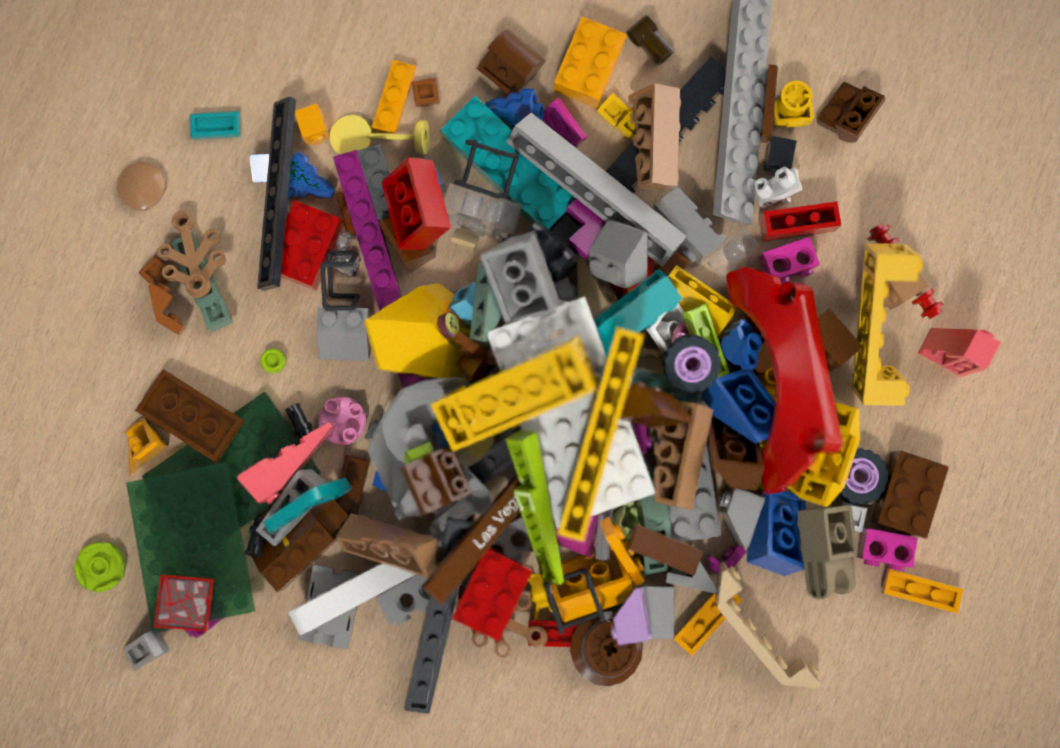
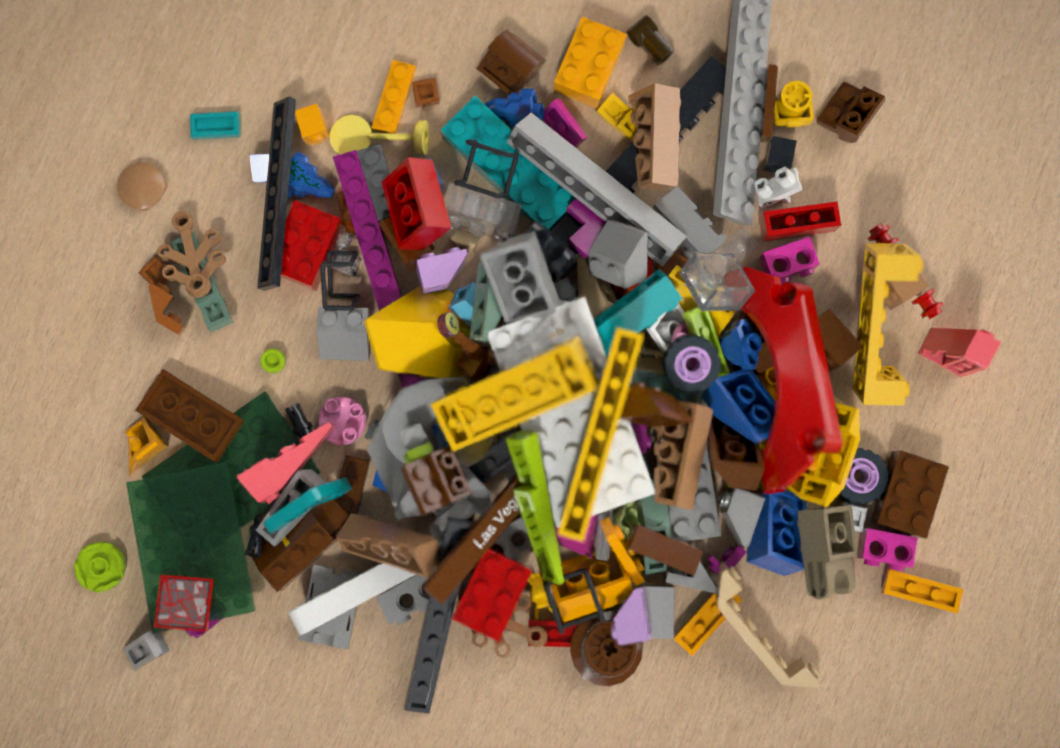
(439, 271): none -> lavender slope
(716, 281): none -> clear piece

